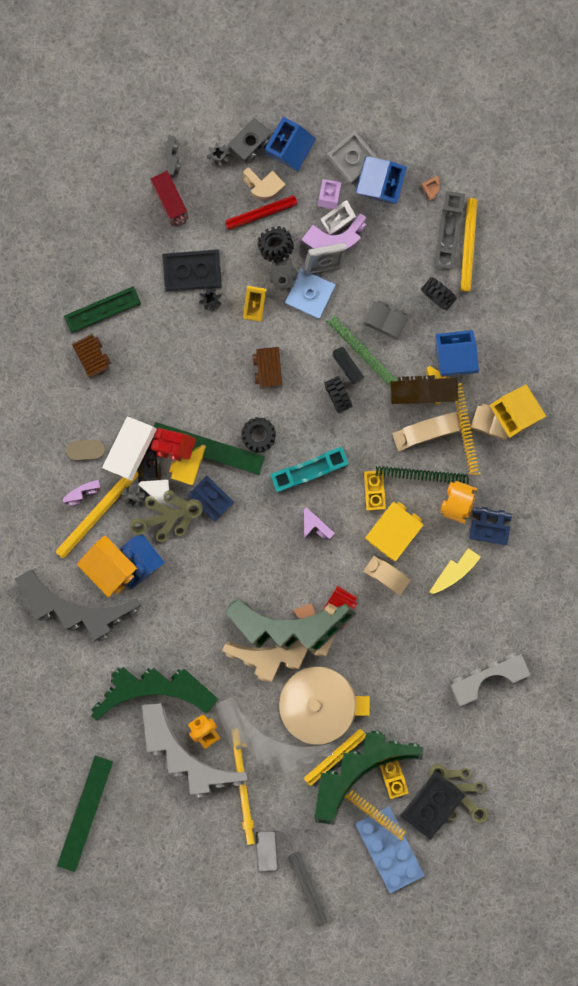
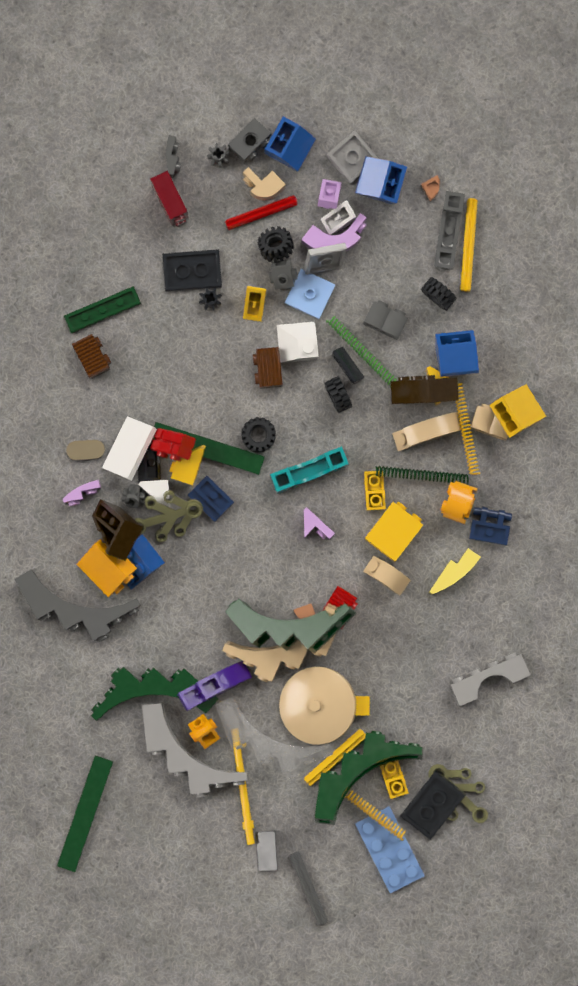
(94, 516): yellow axle -> none
(117, 529): none -> dark brown wedge
(214, 685): none -> dark purple slope
(297, 342): none -> white slope

